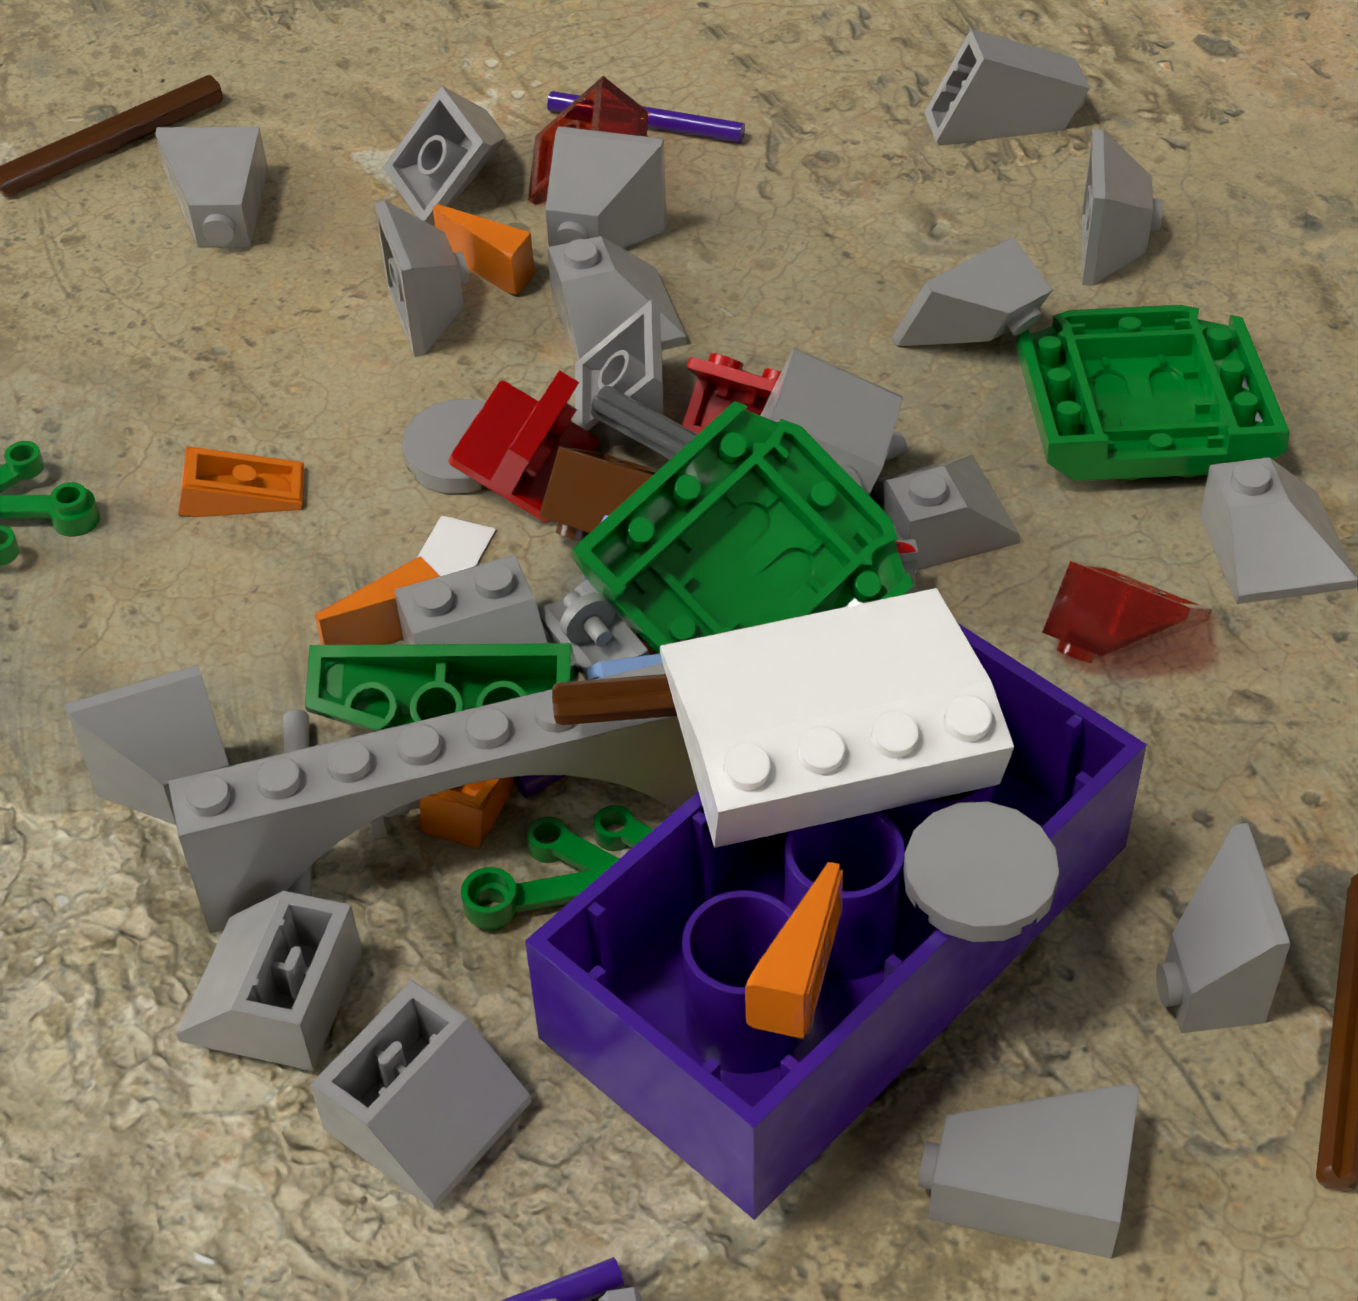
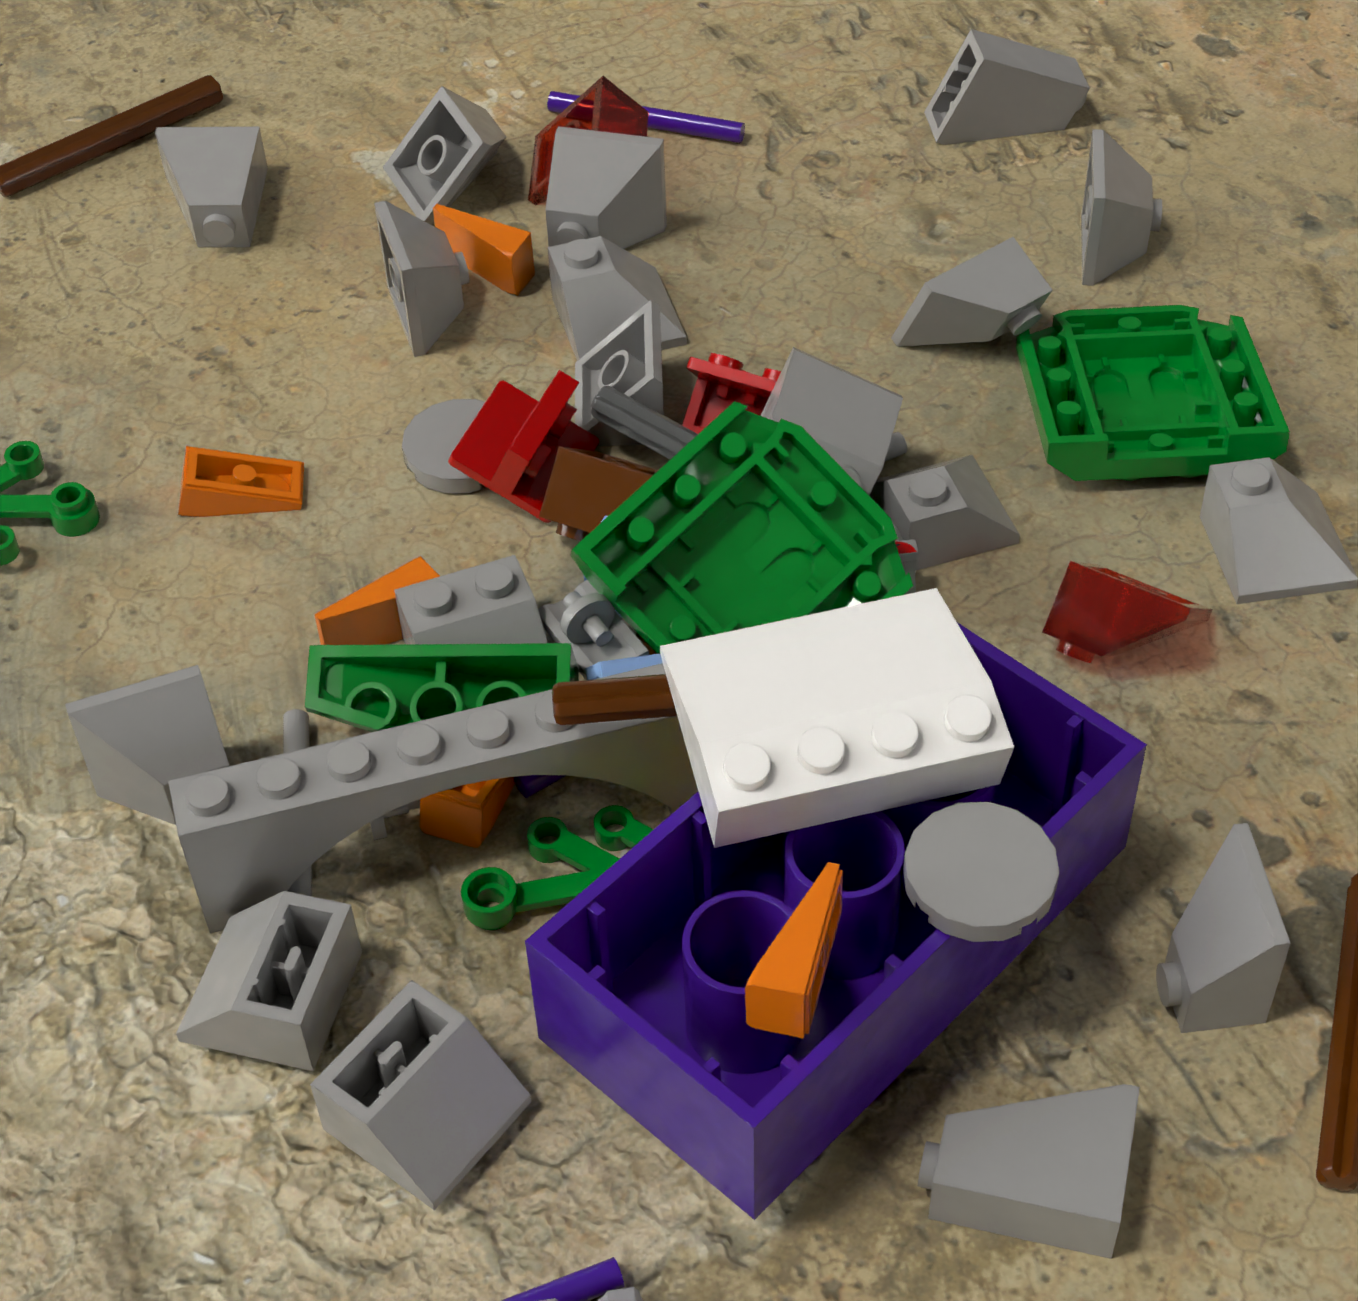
(455, 545): white sticker -> none

